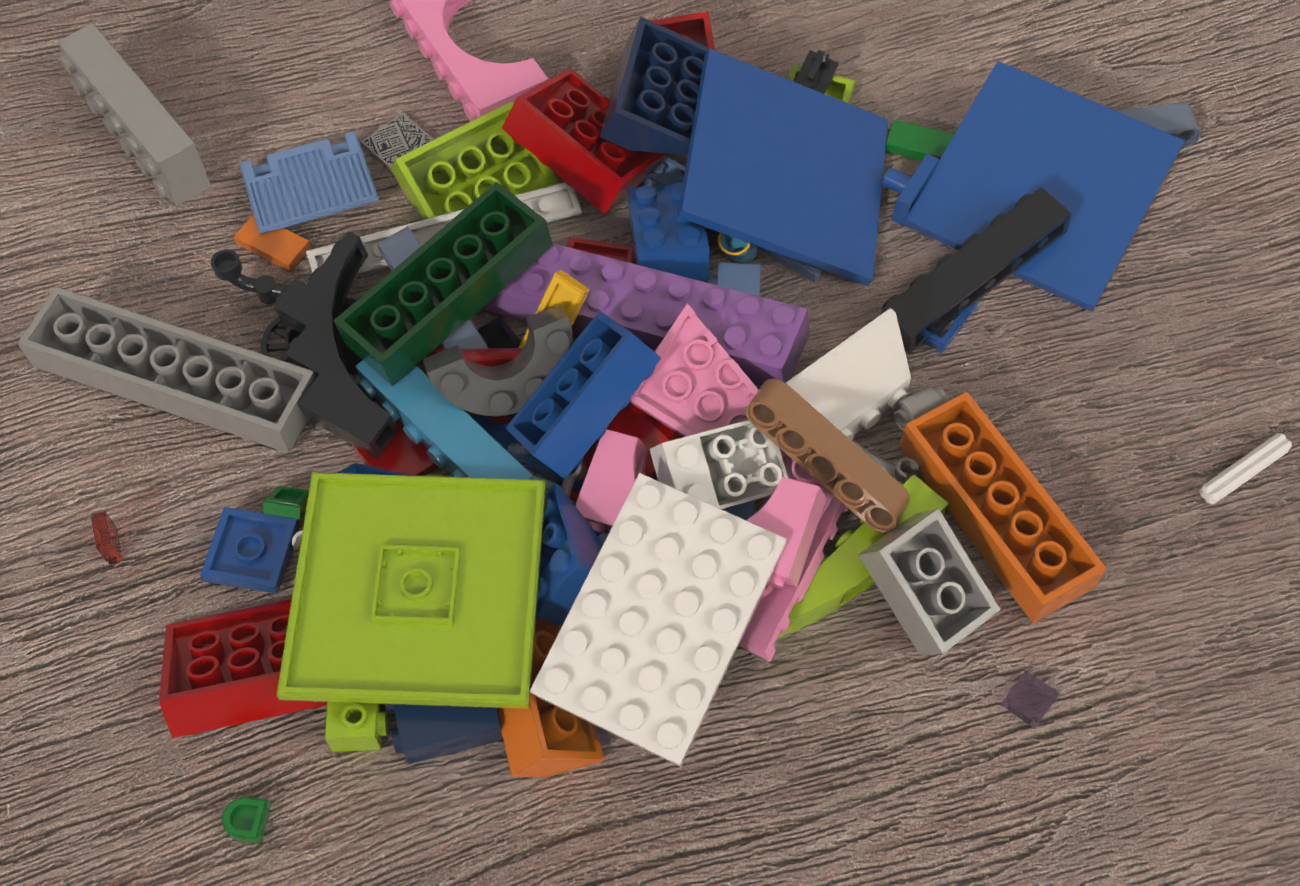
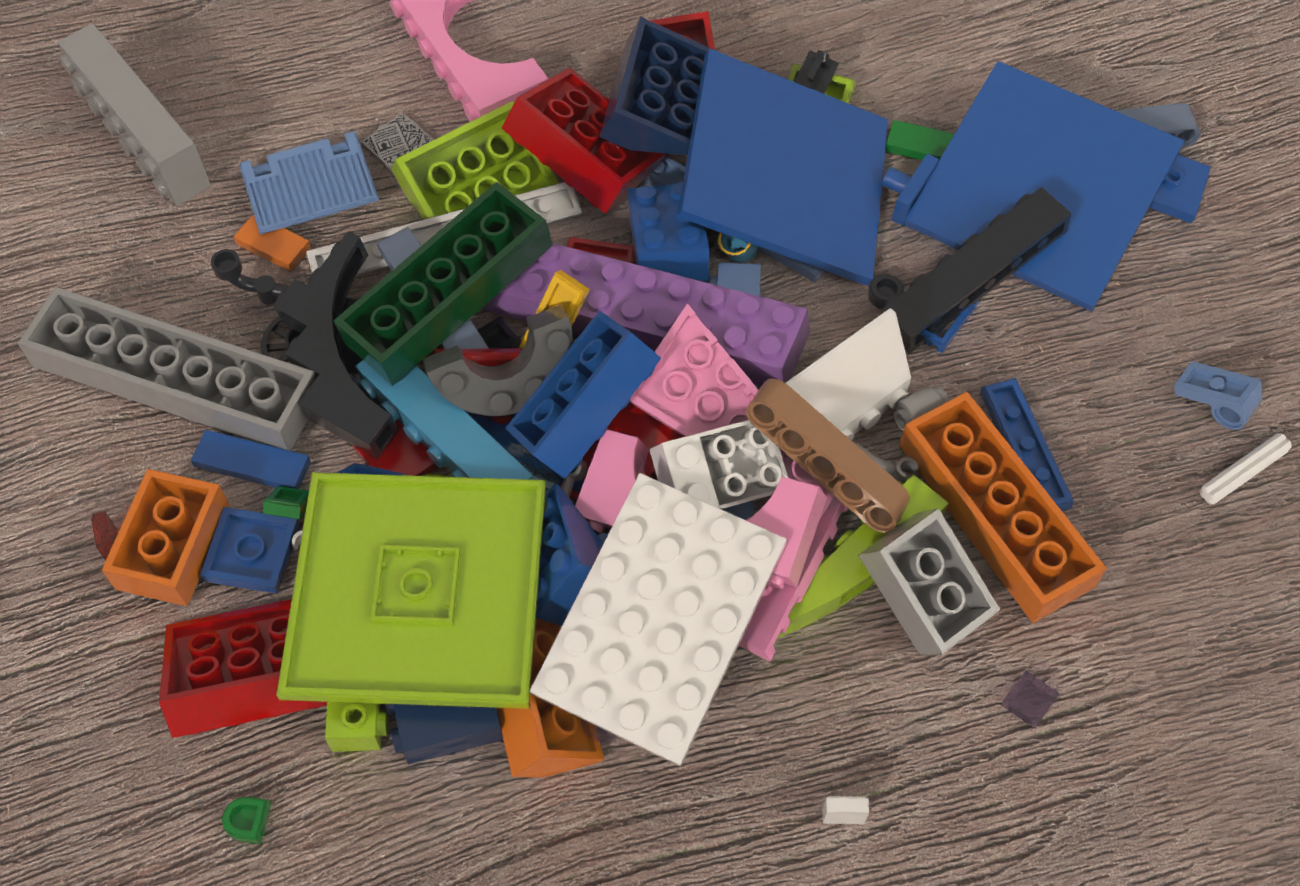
(165, 537): none -> orange brick
(250, 460): none -> blue tile
(845, 810): none -> white tile
(882, 288): none -> black tile
(1019, 428): none -> blue tile
(1182, 189): none -> blue plate
(1229, 394): none -> medium blue plate

